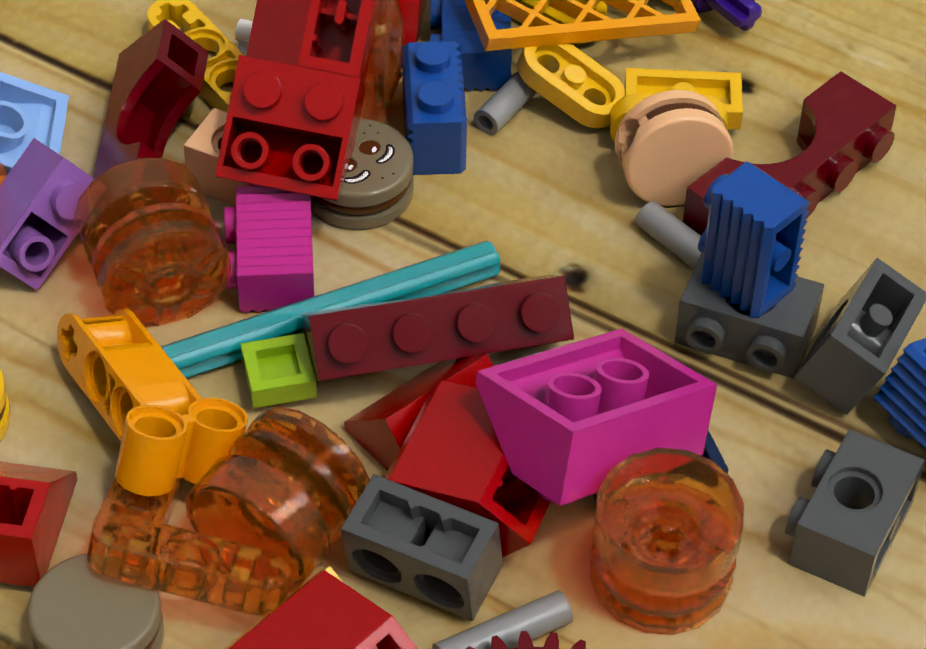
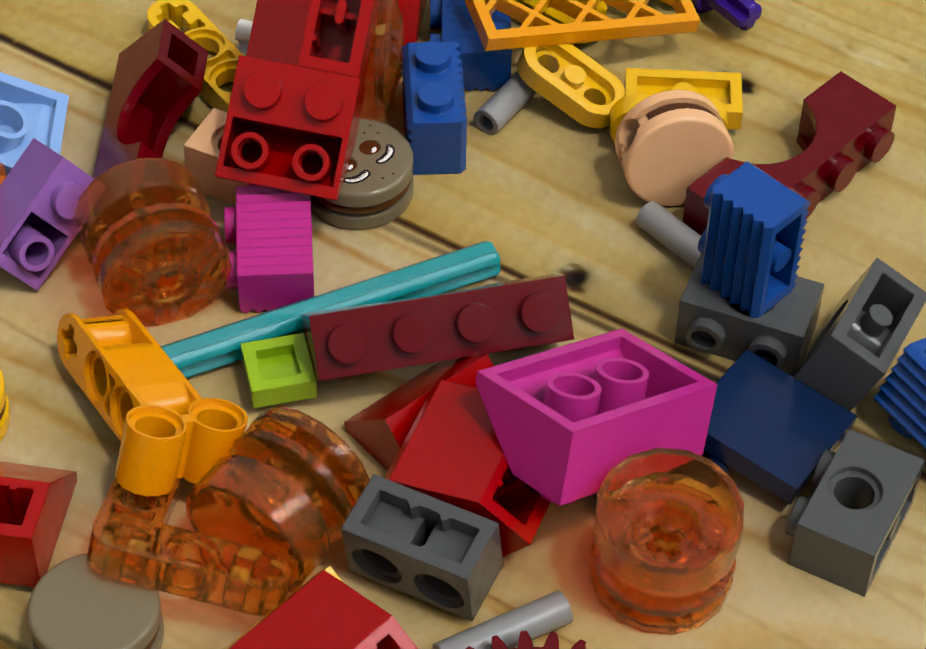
(773, 426): none -> dark blue tile

